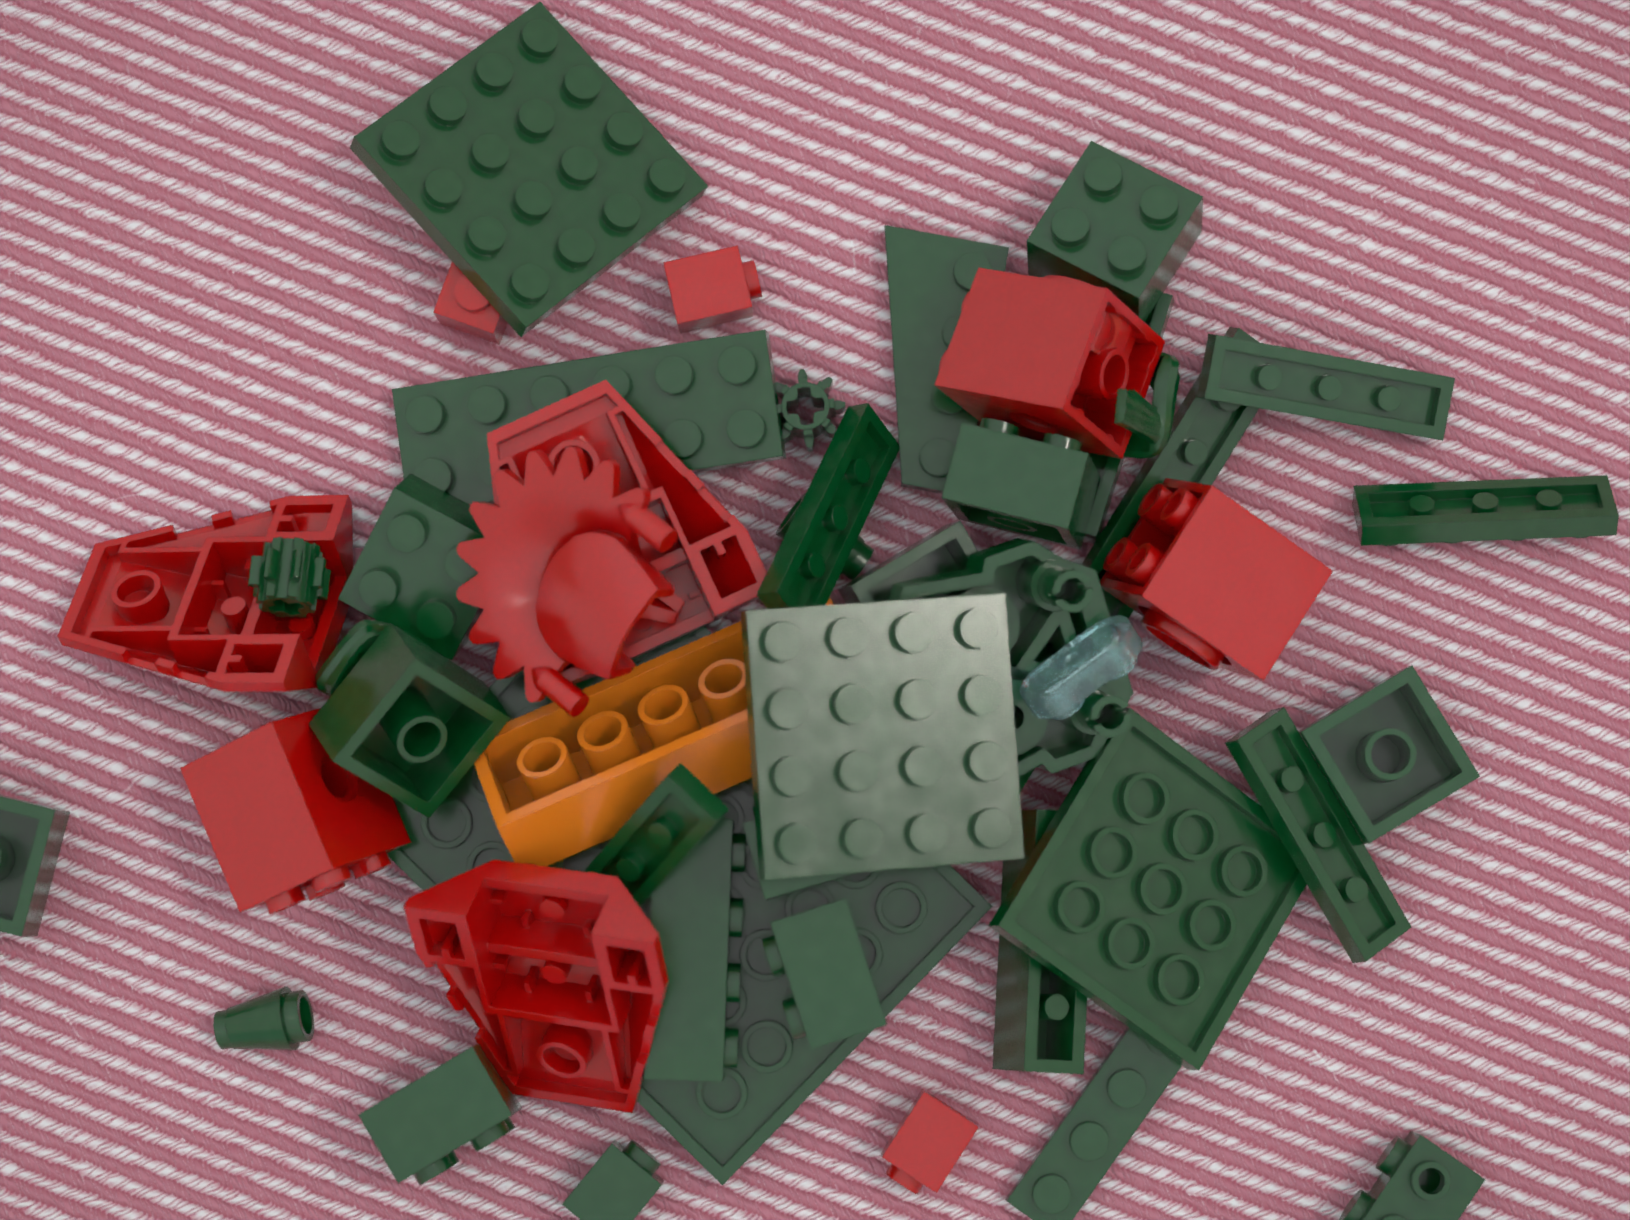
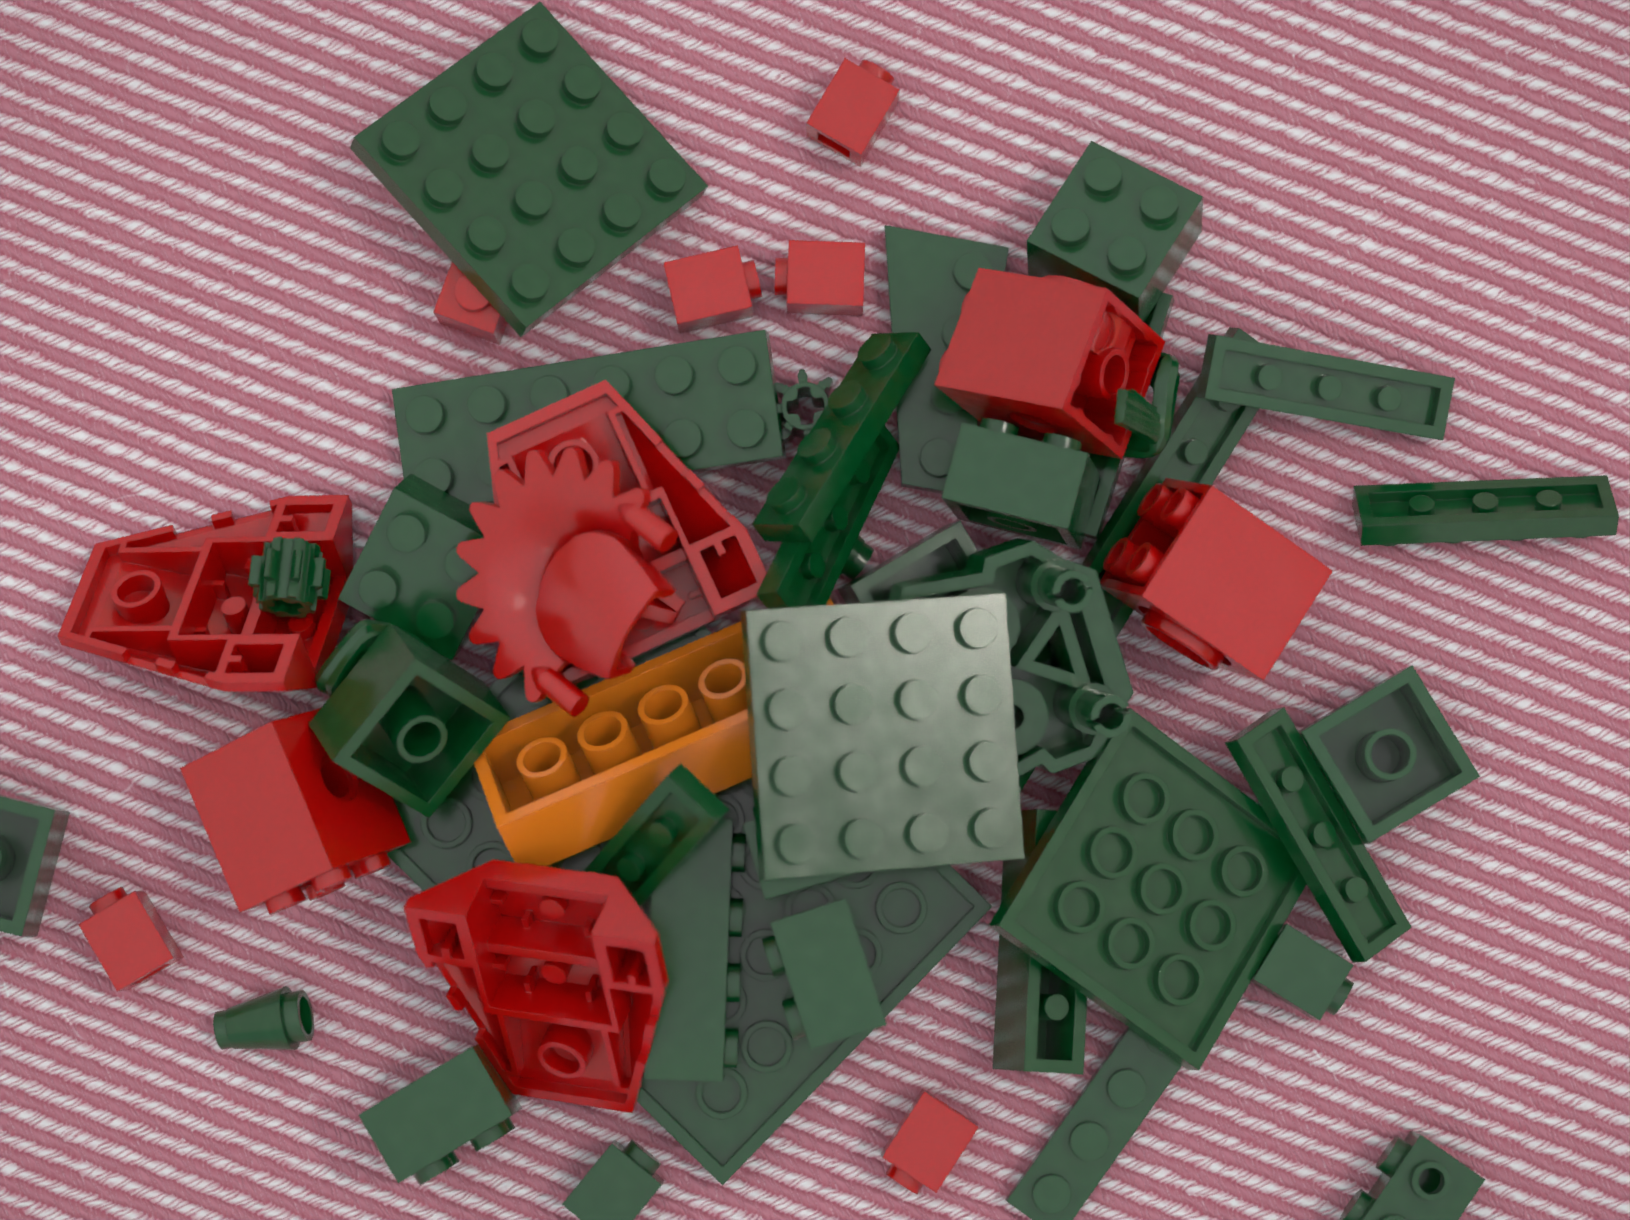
(129, 938): none -> red brick
(822, 277): none -> red brick
(841, 437): none -> dark green plate
(853, 110): none -> red brick
(1081, 667): clear light blue plate -> none
(1304, 974): none -> dark green brick

